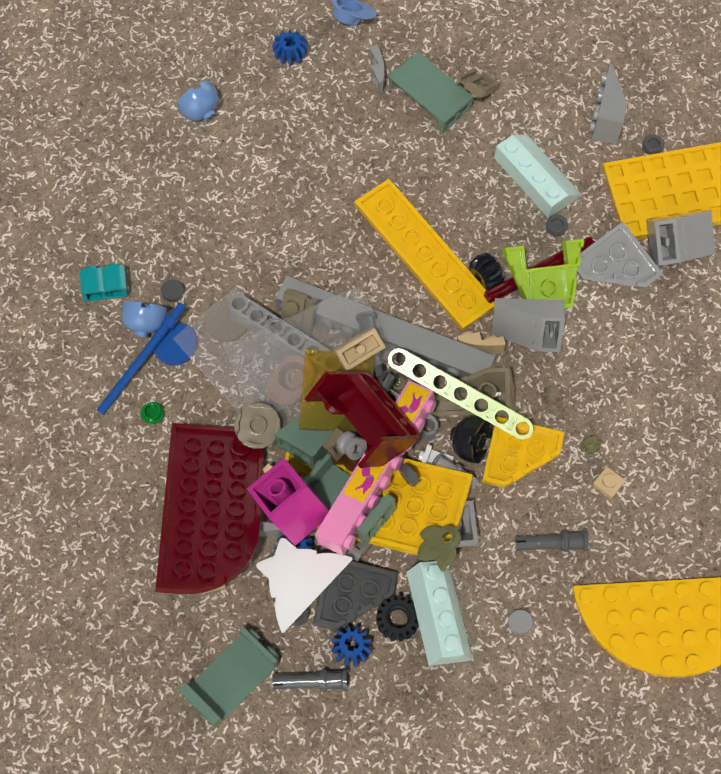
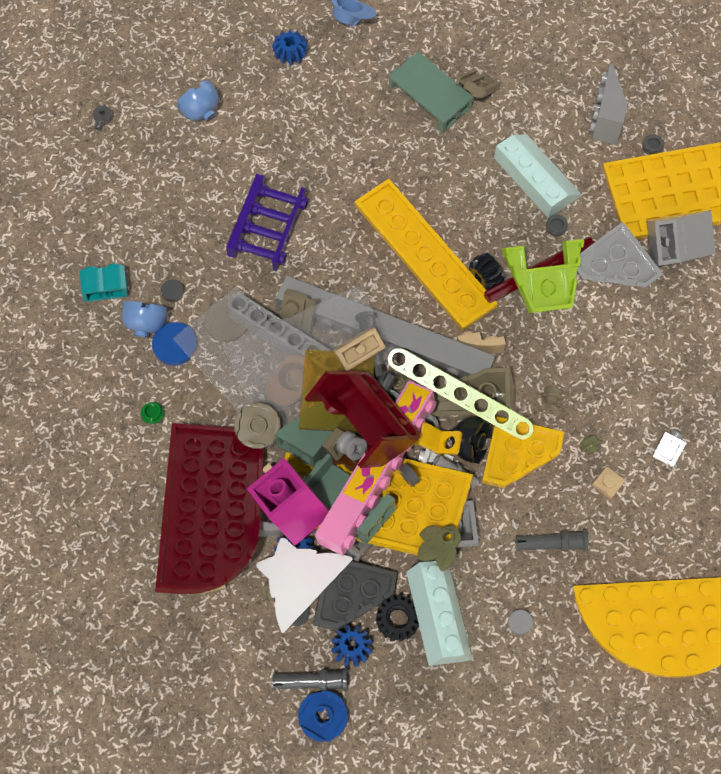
(101, 119): none -> flat silver piece
(168, 324): blue bar -> none
(230, 677): sand green panel -> none
(252, 207): none -> dark purple fence
(317, 703): none -> blue plate
(377, 69): light grey slope -> none
(435, 440): none -> yellow bracket
(530, 322): light grey slope -> none
(670, 447): none -> bracket

